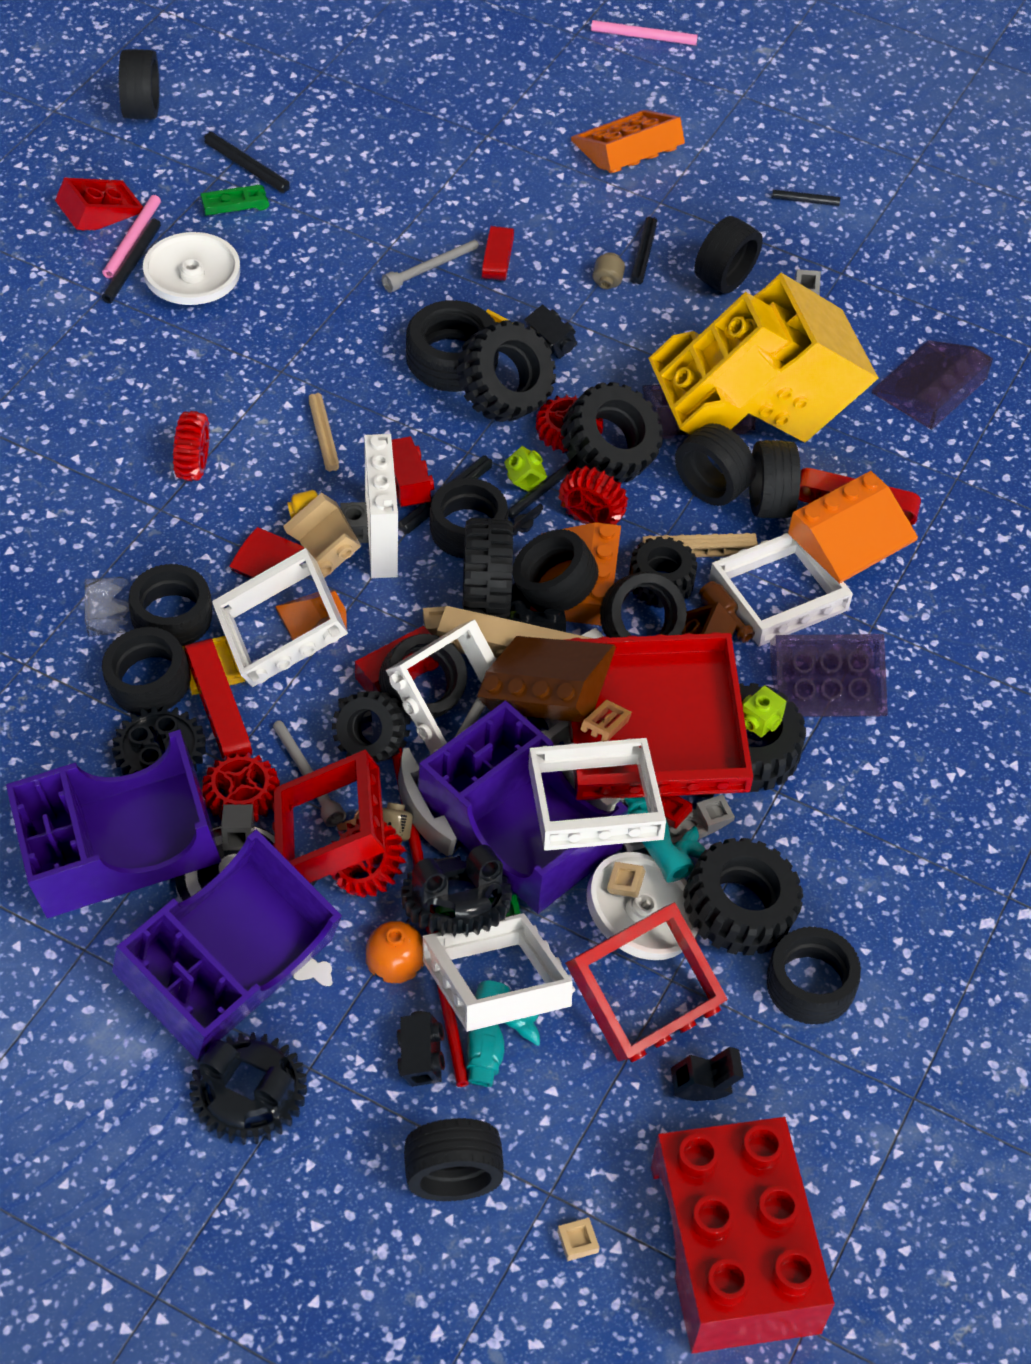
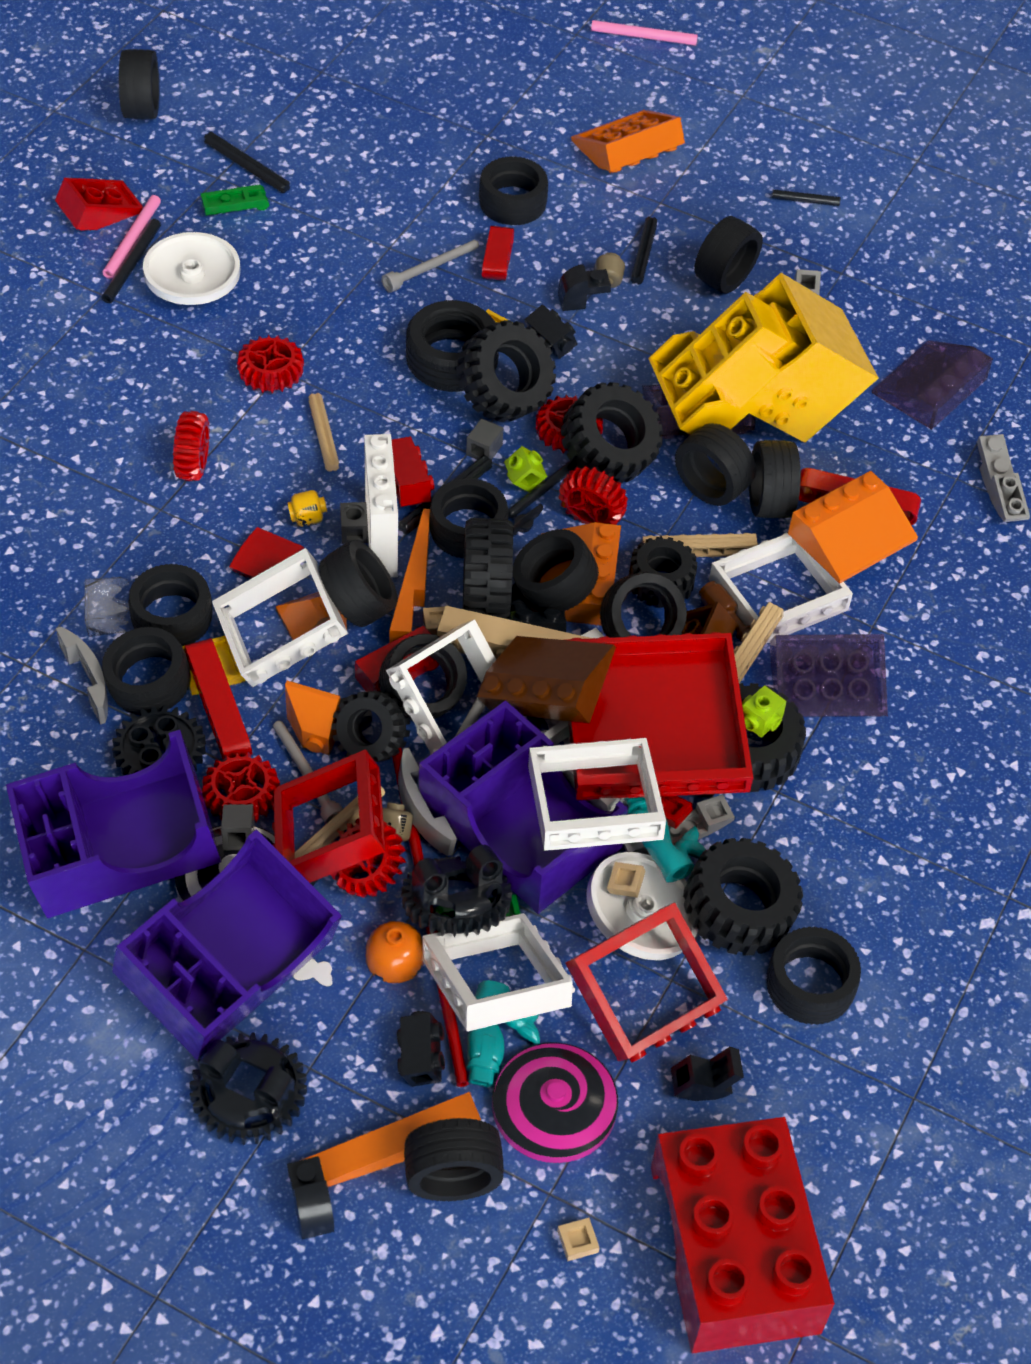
(77, 650): none -> light grey slope
(270, 364): none -> red gear
(311, 716): none -> orange slope
(311, 1198): none -> black brick
(324, 533): tan panel -> none
(329, 831): none -> tan axle
(358, 583): none -> black tyre
(386, 1145): none -> orange slope
(414, 582): none -> orange slope
(484, 440): none -> dark grey brick
(511, 208): none -> black tyre
(554, 1102): none -> dish
(579, 283): none -> black brick
(608, 733): medium nougat tile -> none
(757, 637): none -> tan piece
(1000, 480): none -> light grey slope

